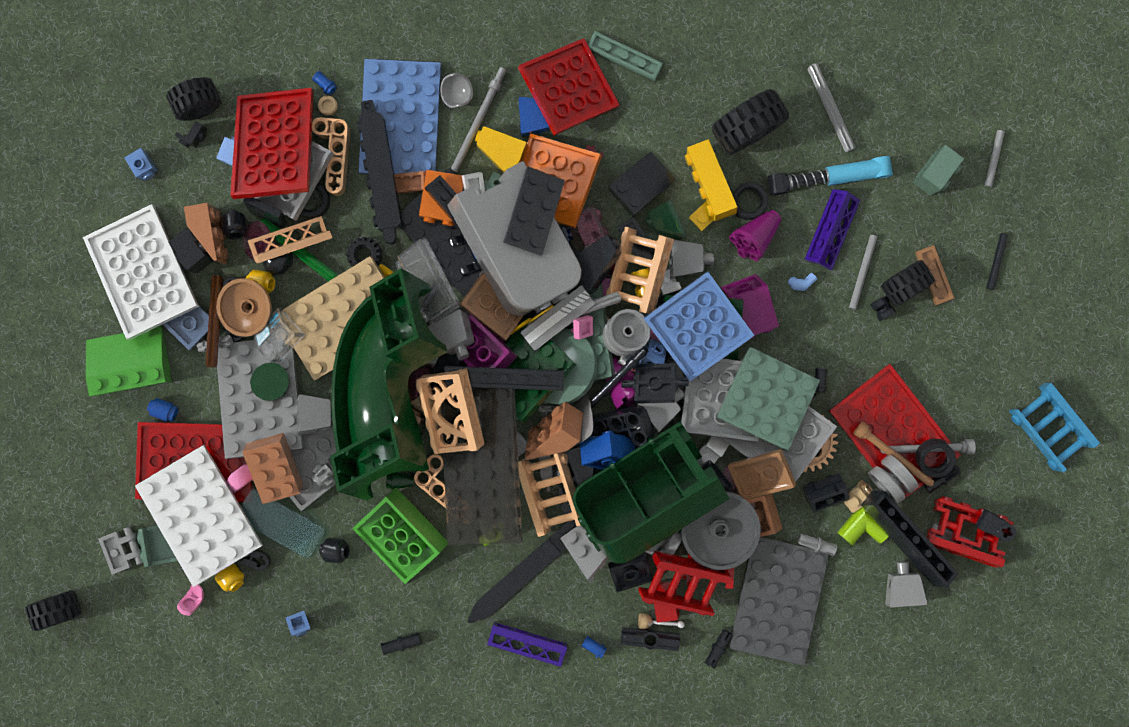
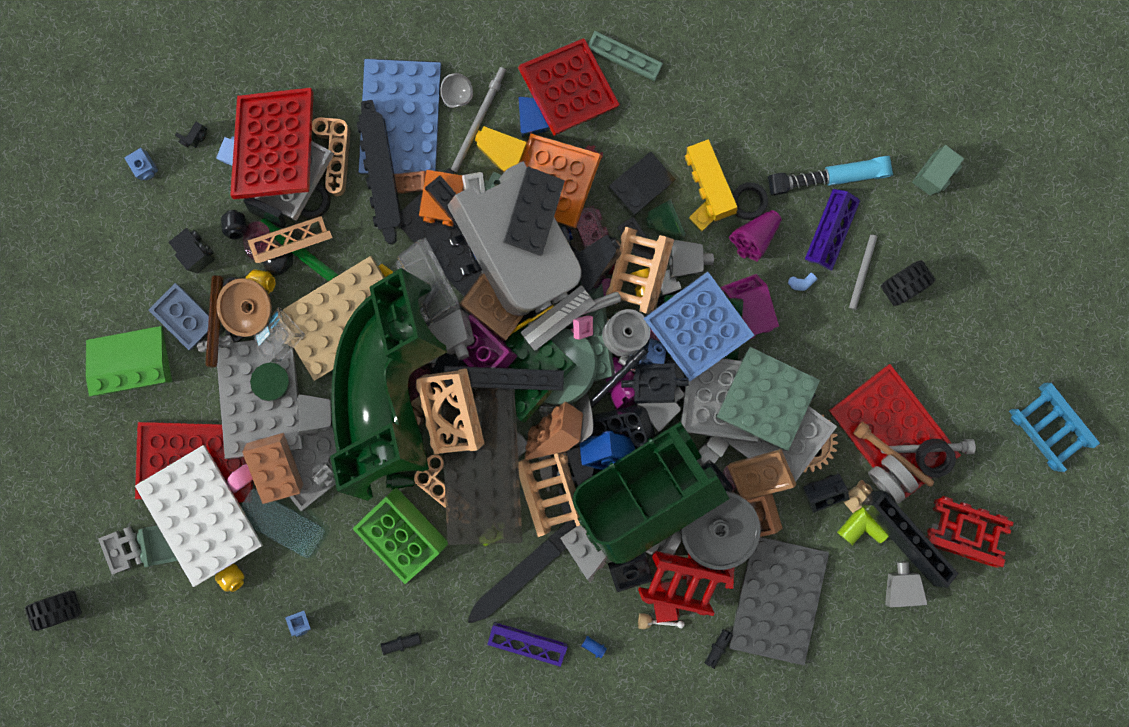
(140, 272): white plate -> none
(162, 409): blue brick -> none
(191, 600): bright pink hair -> none
(193, 99): black tyre -> none
(205, 225): nougat slope -> none
(250, 562): black beam -> none
(327, 105): tan tile -> none
(328, 86): blue pin -> none
(334, 550): black head -> none
(361, 243): black tyre -> none
(637, 637): black piece -> none
(750, 121): black tyre -> none
(817, 544): light grey axle -> none
(821, 374): black pin -> none
(831, 107): light grey axle -> none
(886, 311): black wheel -> none
(938, 482): black axle -> none
(940, 289): medium nougat tile -> none
(994, 158): light grey bar -> none
(994, 524): black piece -> none
(997, 261): black bar -> none

